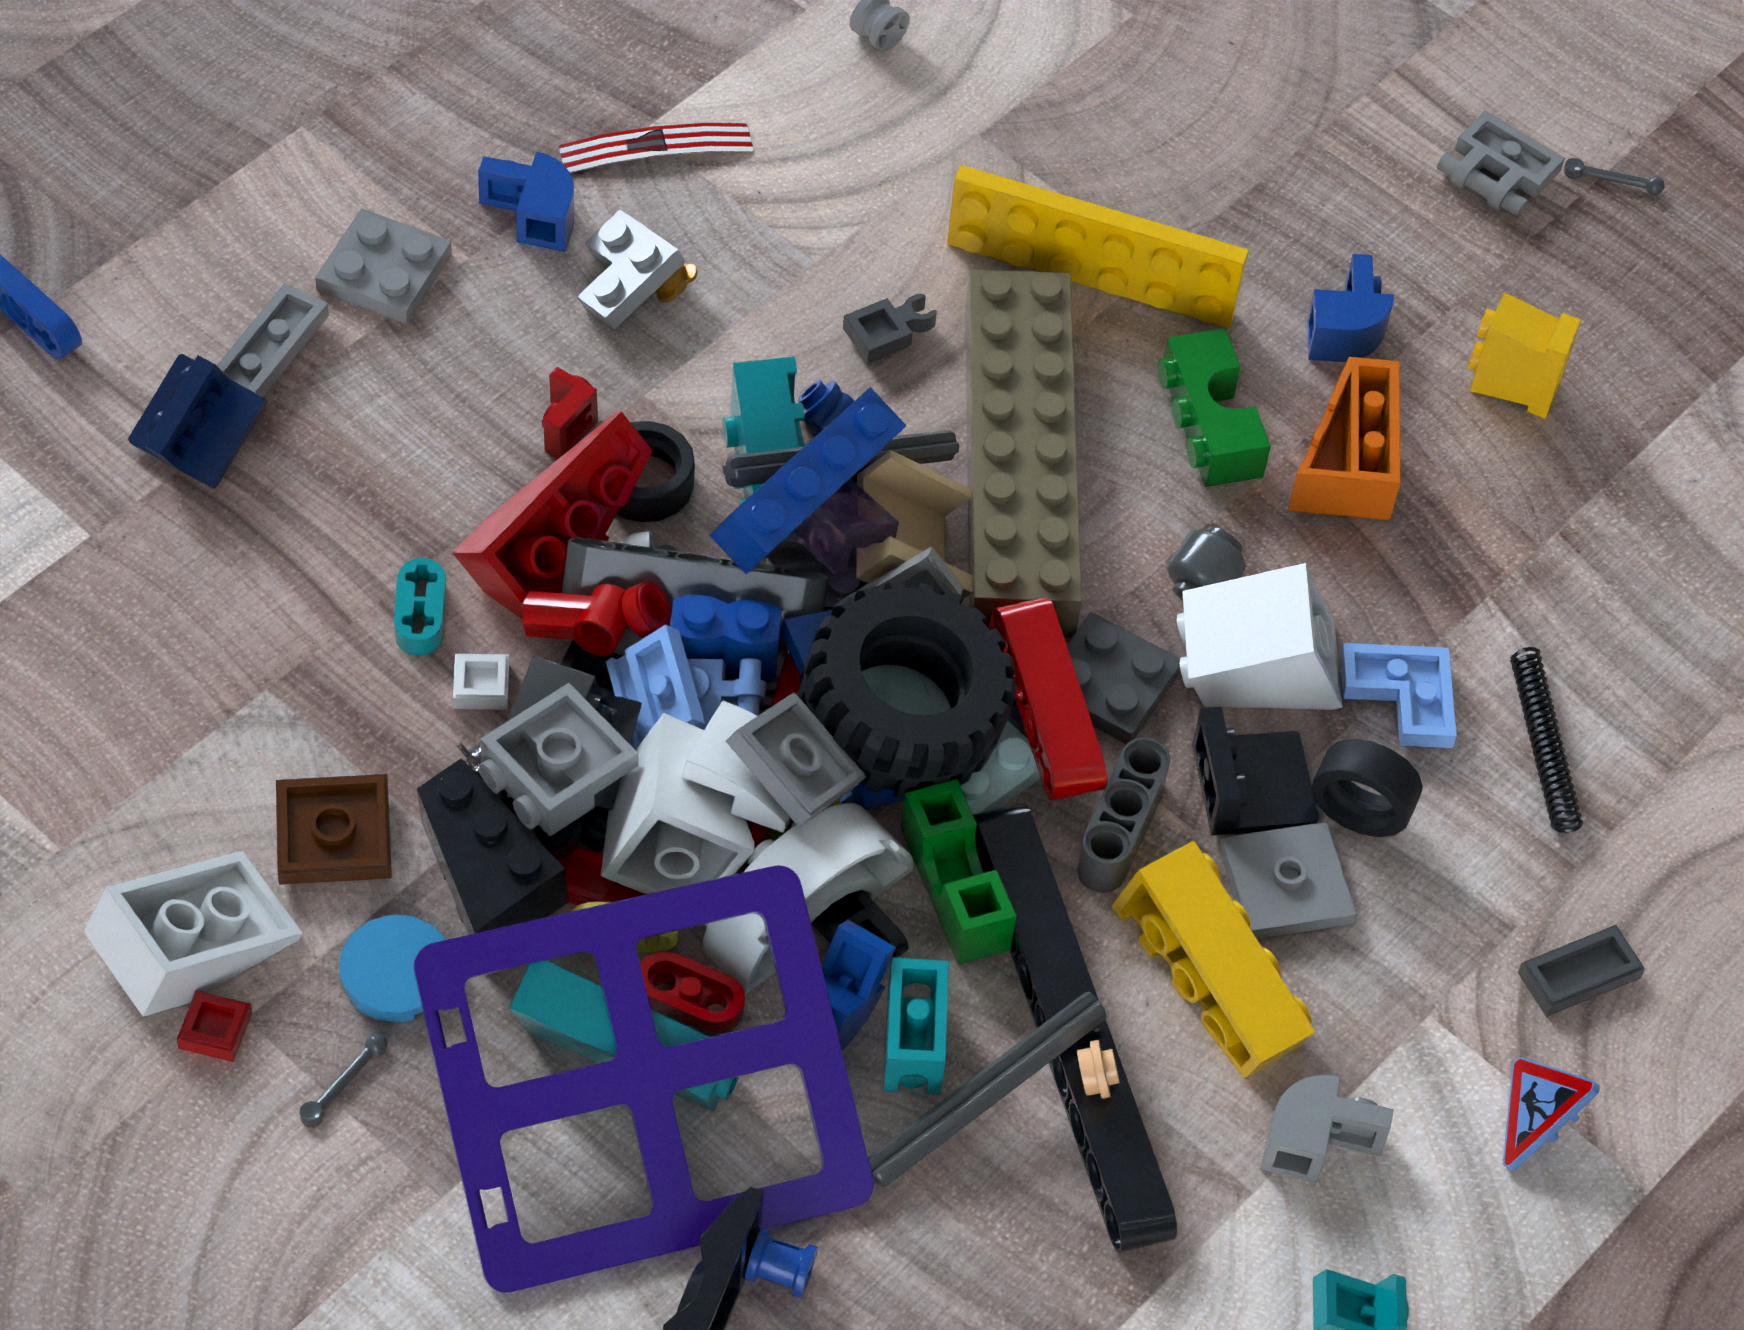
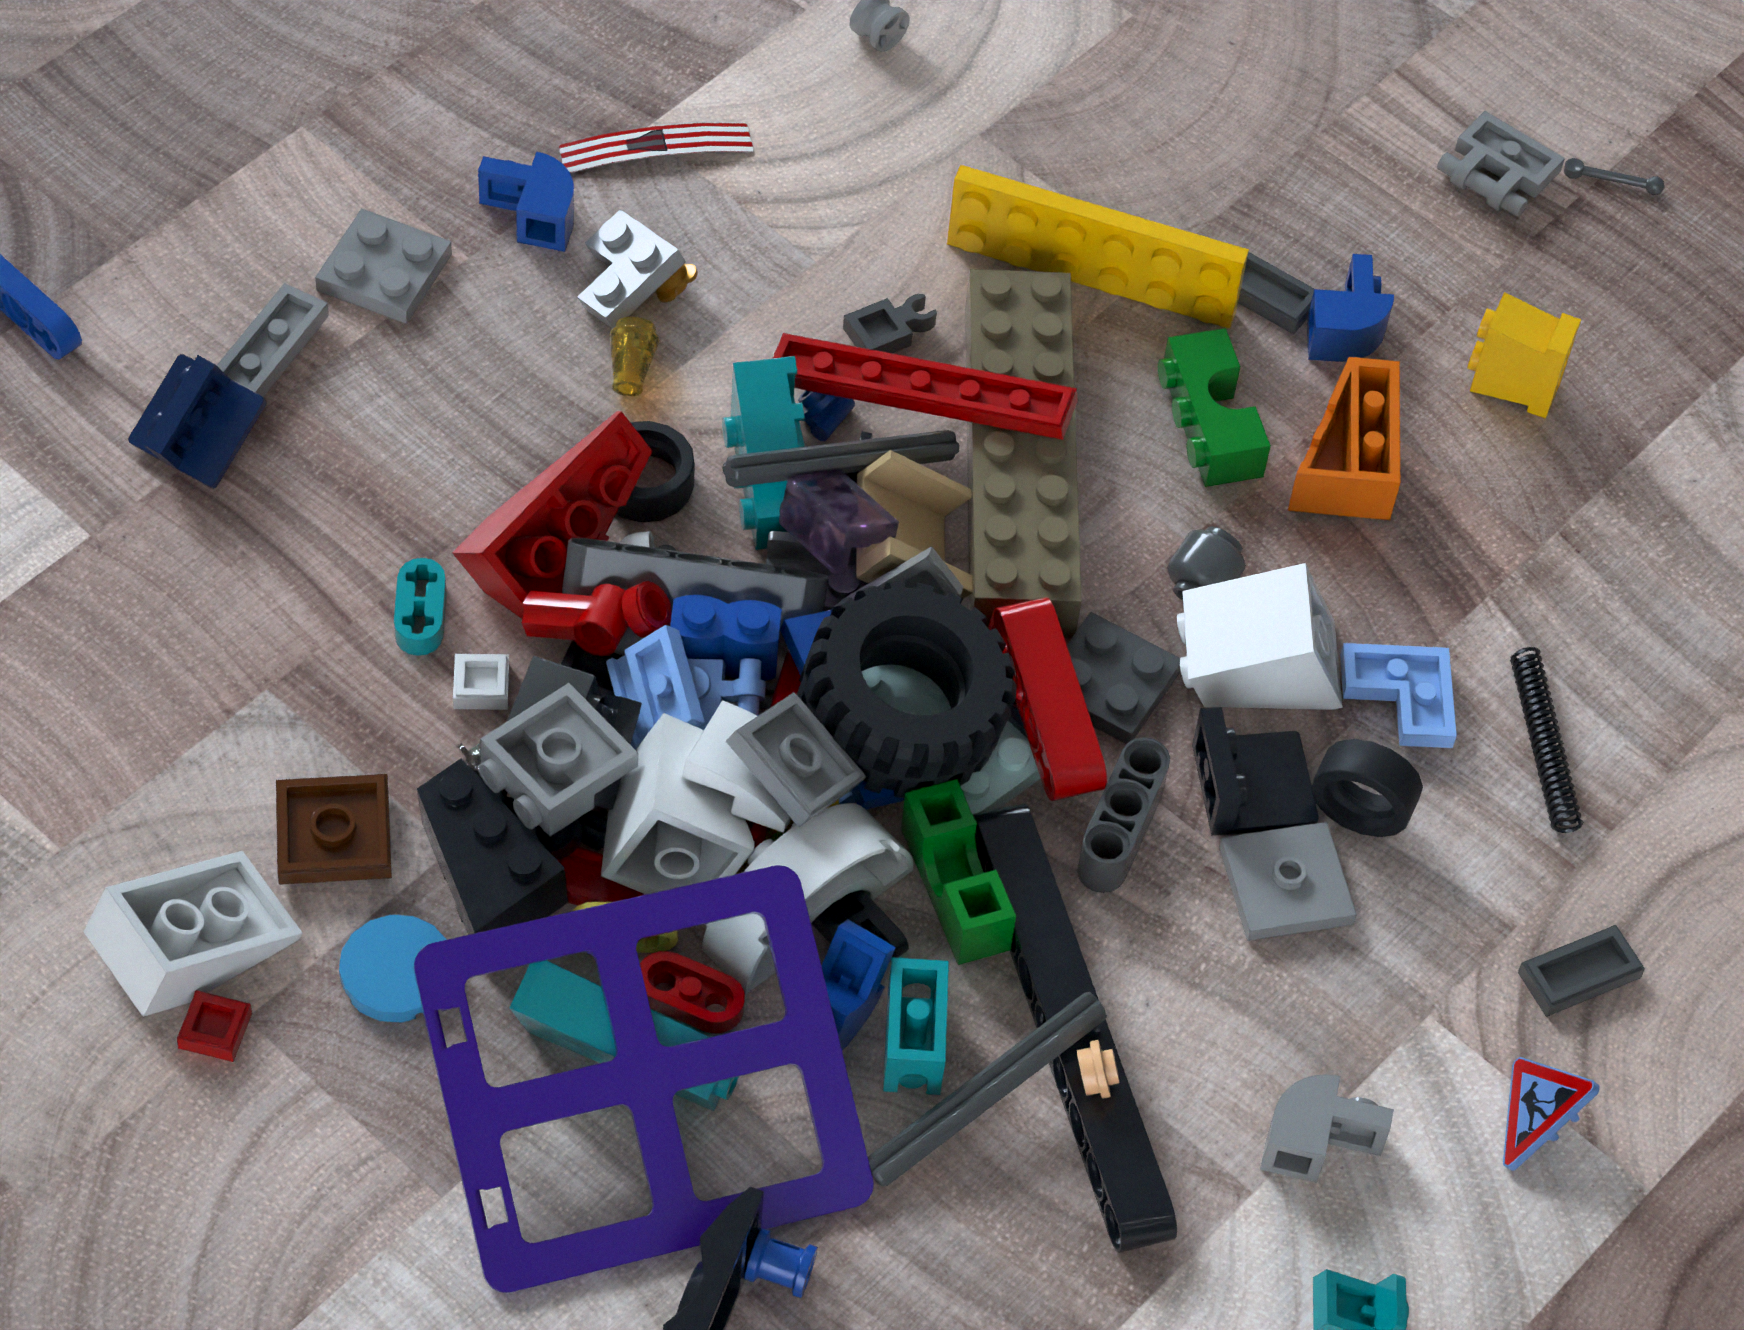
(312, 1112): dark grey hinge -> none
(571, 412): red bracket -> none
(632, 352): none -> clear yellow cone
(807, 480): blue arch -> none
(930, 386): none -> red tile
(1215, 958): yellow wedge -> none
(1275, 294): none -> dark grey tile

